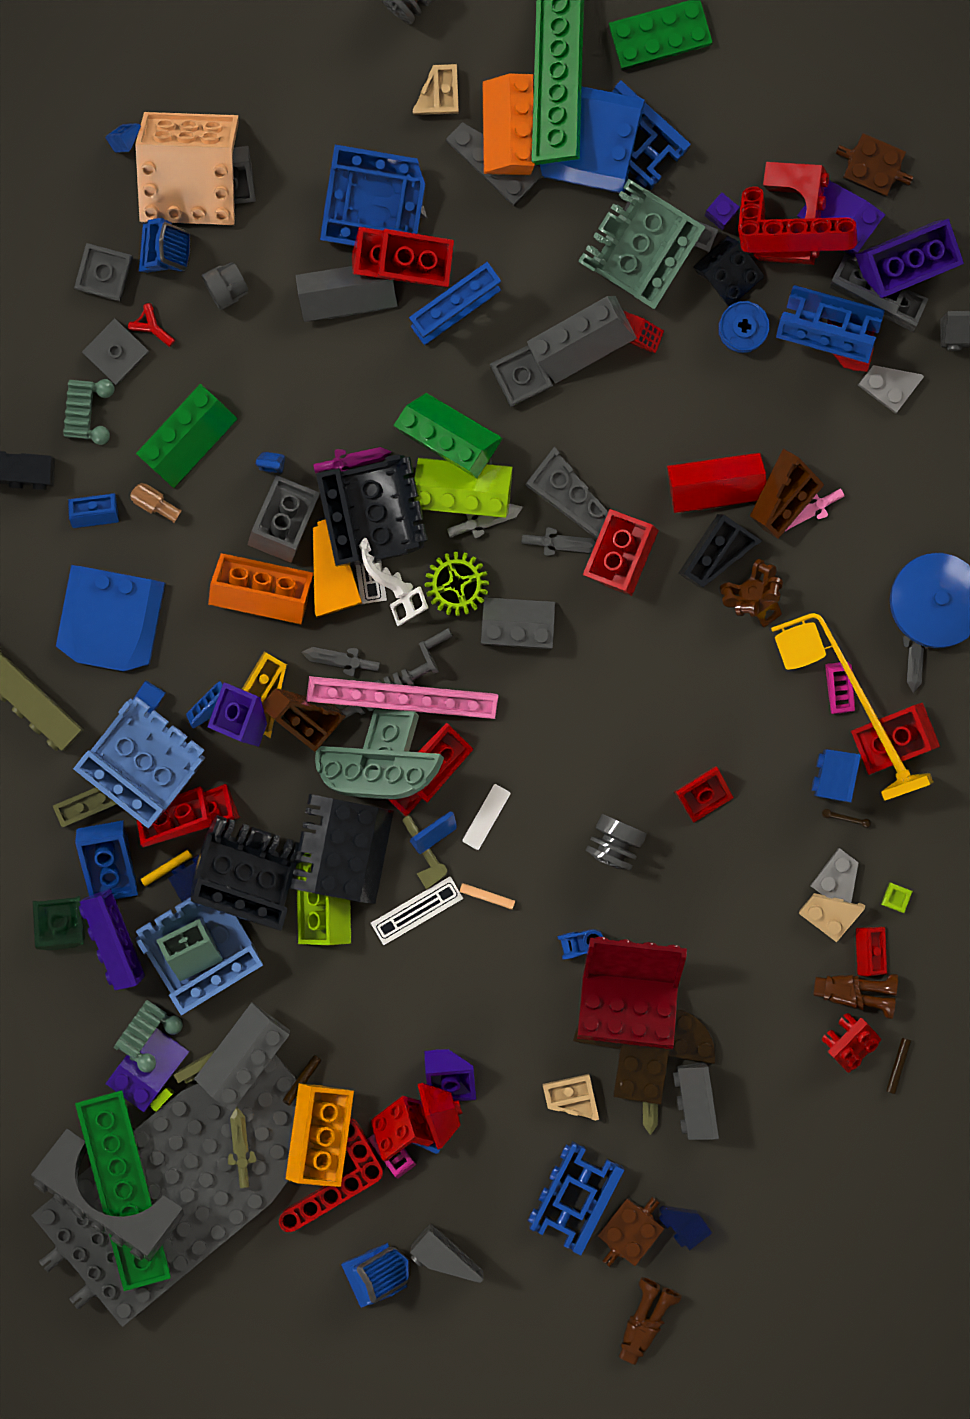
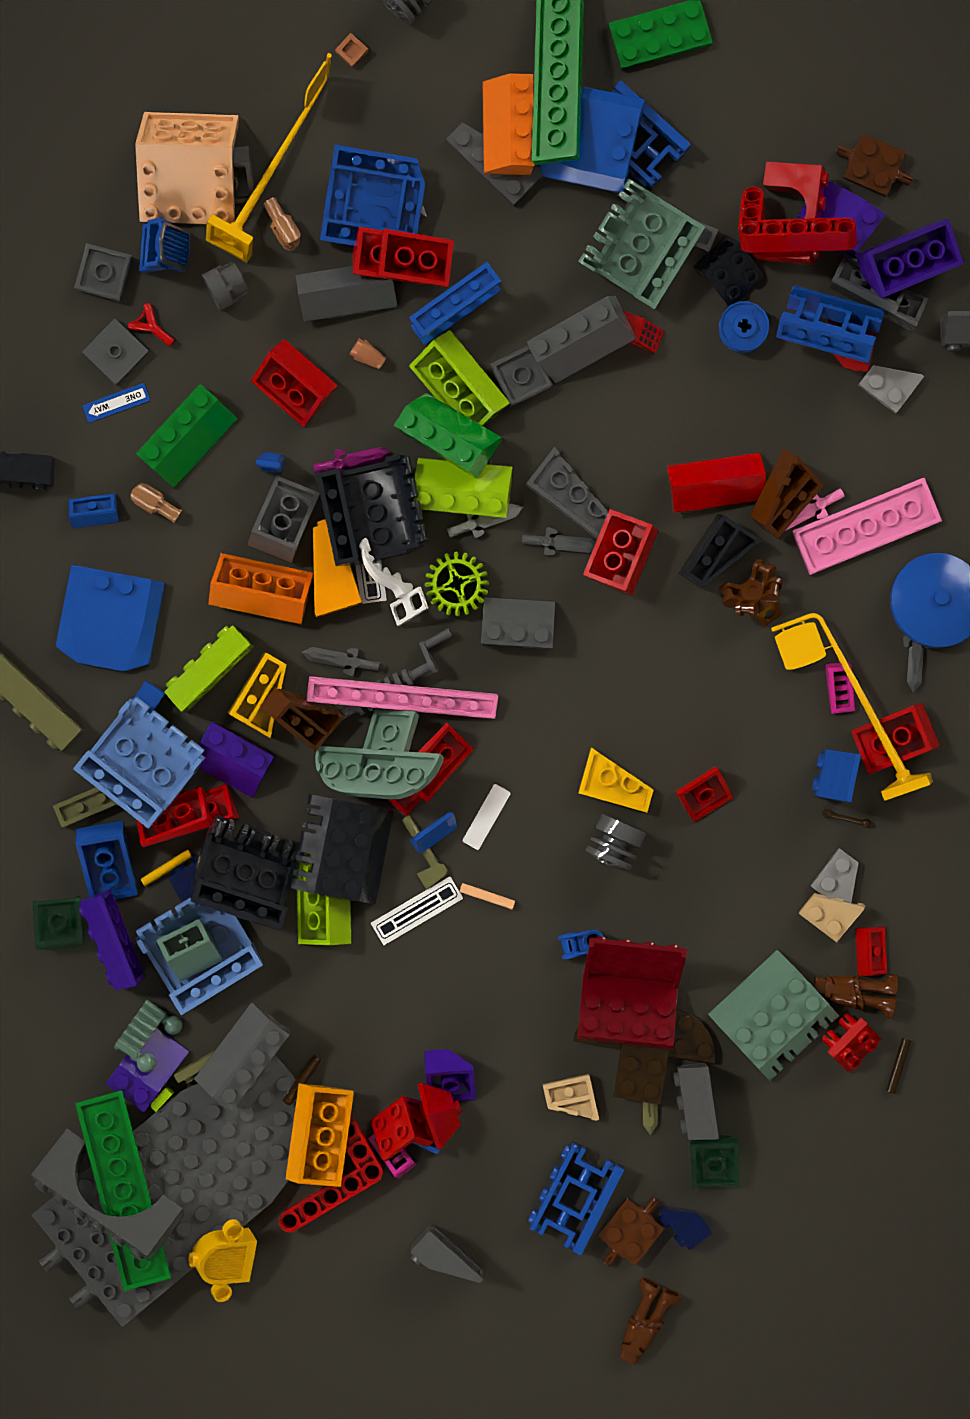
(80, 409): sand green gear -> none
(116, 402): none -> sticker
(123, 137): blue slope -> none
(204, 707): blue slope -> none
(208, 669): none -> lime slope
(224, 1258): none -> yellow piece
(231, 236): none -> yellow piece
(234, 759): none -> dark purple slope
(239, 715): dark purple slope -> none
(240, 1147): olive sword -> none
(282, 225): none -> medium nougat arm
(293, 382): none -> red slope
(351, 50): none -> nougat tile
(367, 354): none -> nougat cone
(377, 1274): blue piece -> none
(439, 92): tan wing -> none
(458, 380): none -> lime slope
(613, 784): none -> yellow wing
(715, 1162): none -> clear green slope
(722, 211): dark purple brick -> none
(772, 1013): none -> sand green slope
(866, 526): none -> bright pink tile
(896, 897): lime tile -> none

